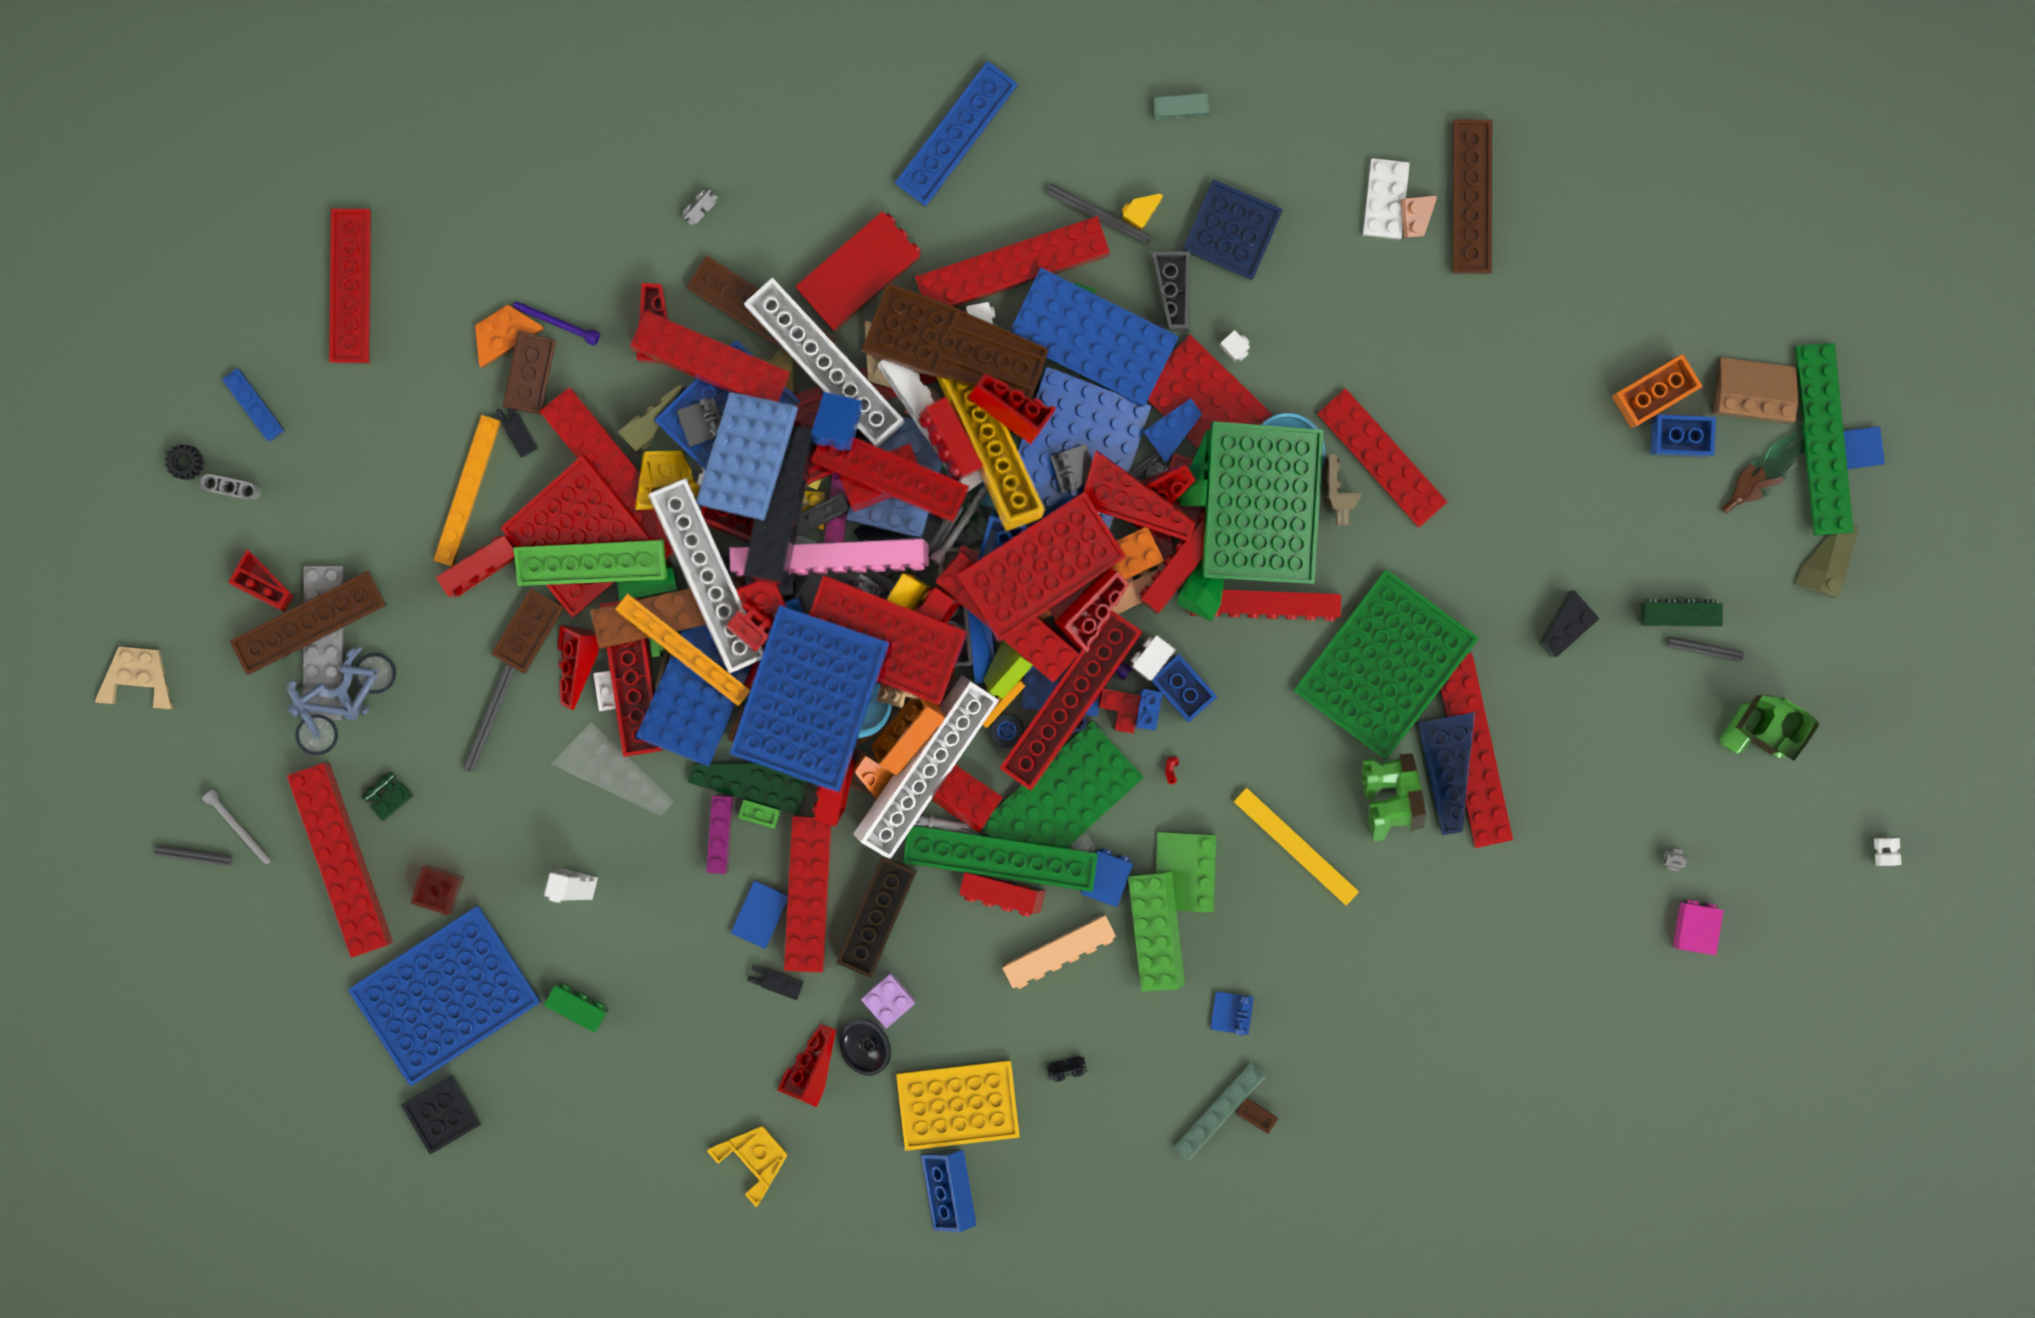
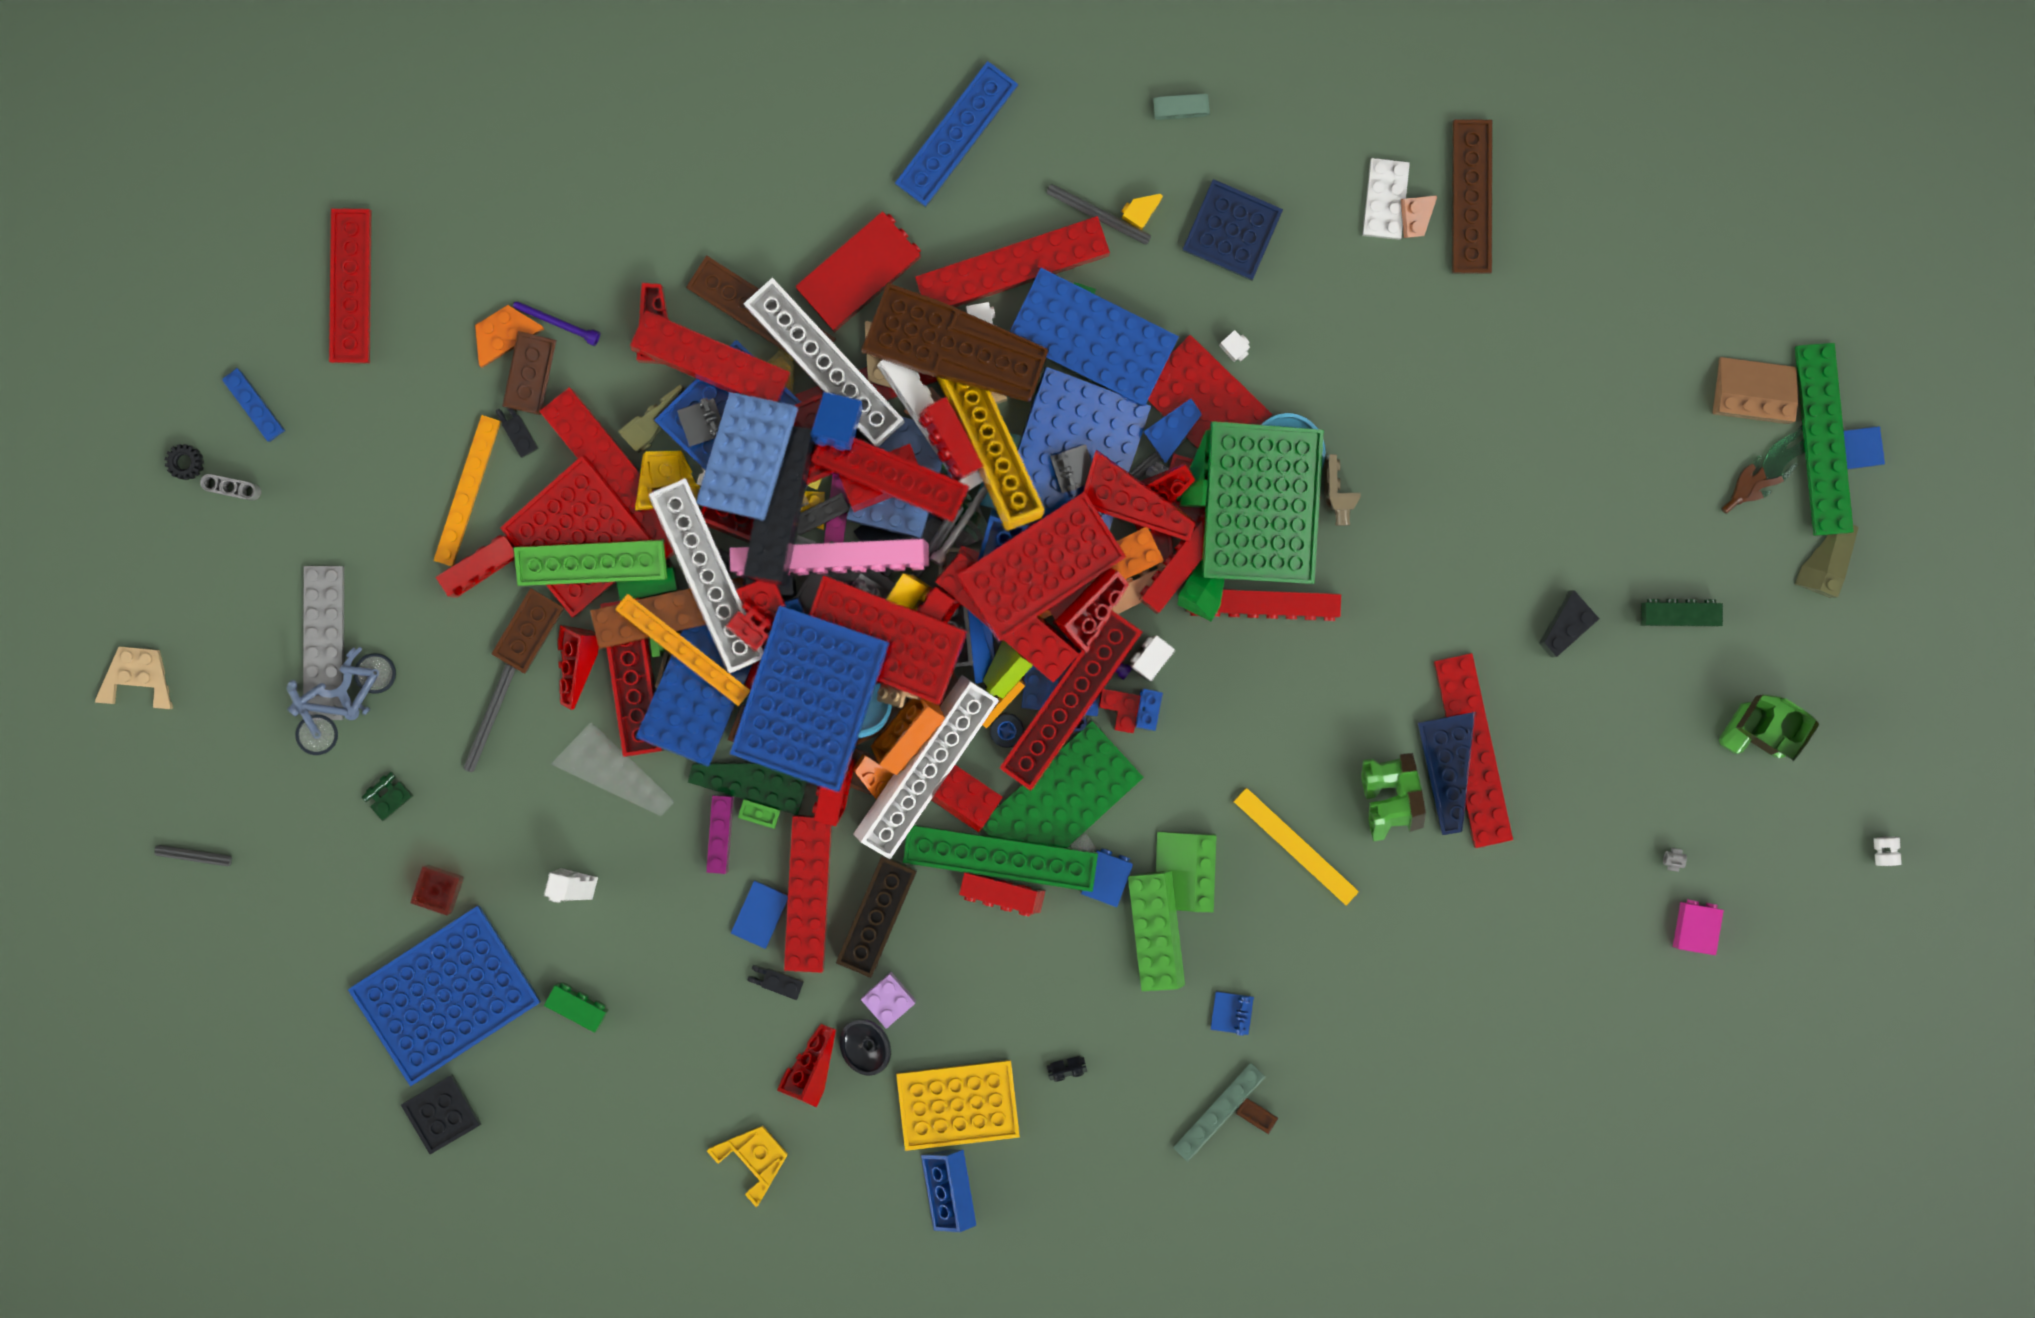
(212, 799): light grey piece -> none
(260, 583): red wedge -> none
(308, 623): reddish brown plate -> none
(340, 859): red brick -> none
(604, 691): white plate -> none
(693, 211): light grey hinge -> none
(939, 823): light grey pin -> none
(1011, 407): red wedge -> none
(1058, 951): light nougat brick -> none
(1169, 770): red arm -> none
(1174, 279): dark grey wedge -> none
(1183, 688): blue brick -> none
(1382, 458): red plate -> none
(1386, 664): green plate -> none
(1656, 391): orange brick -> none
(1683, 436): blue brick -> none
(1705, 649): dark grey axle -> none

